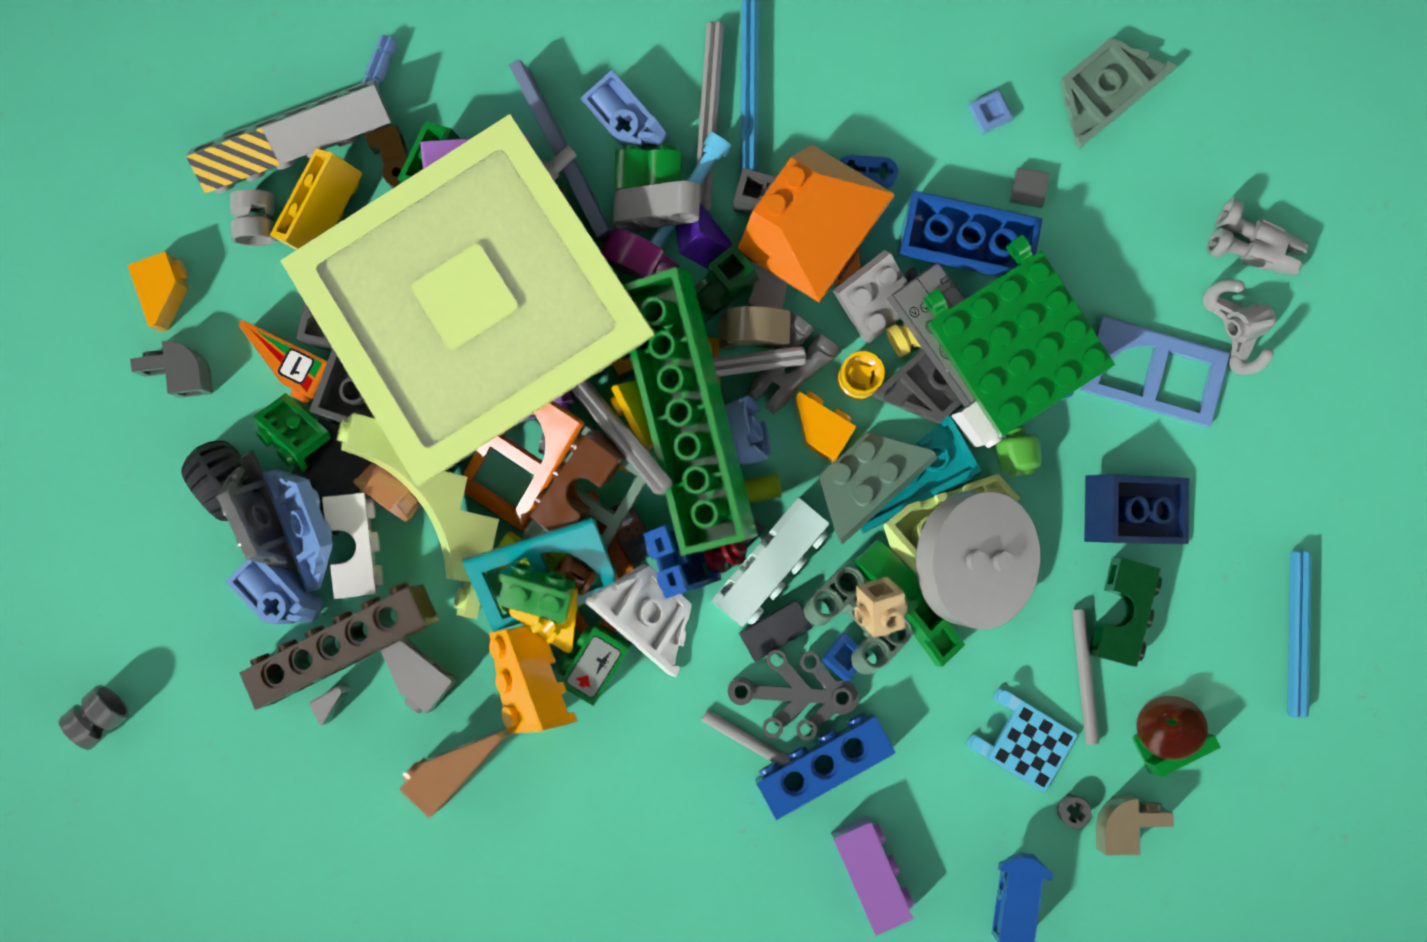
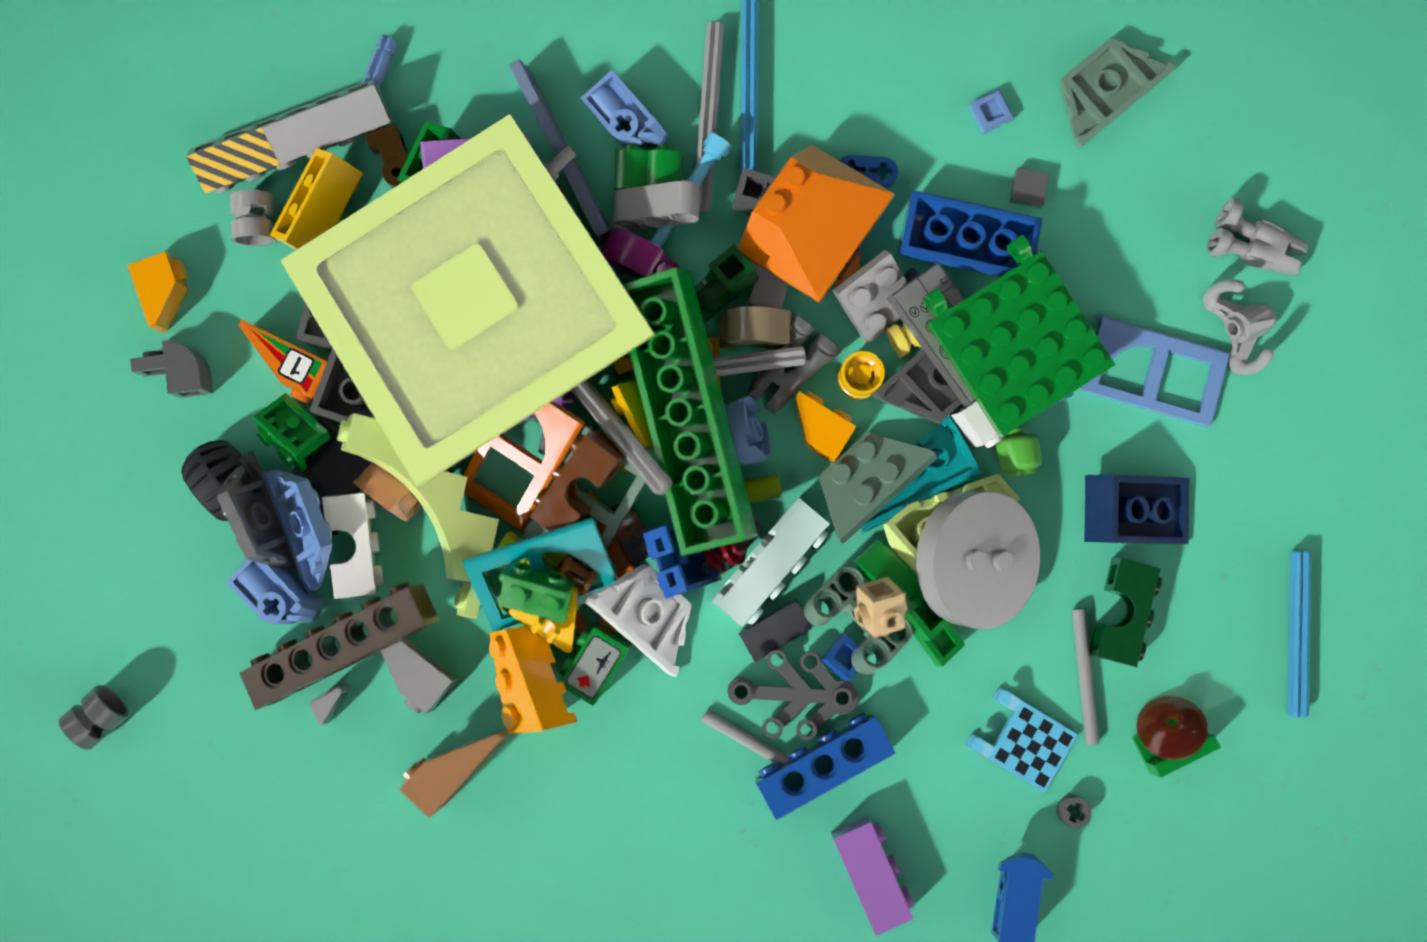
(702, 239): dark purple slope -> none
(1121, 820): dark tan brick -> none

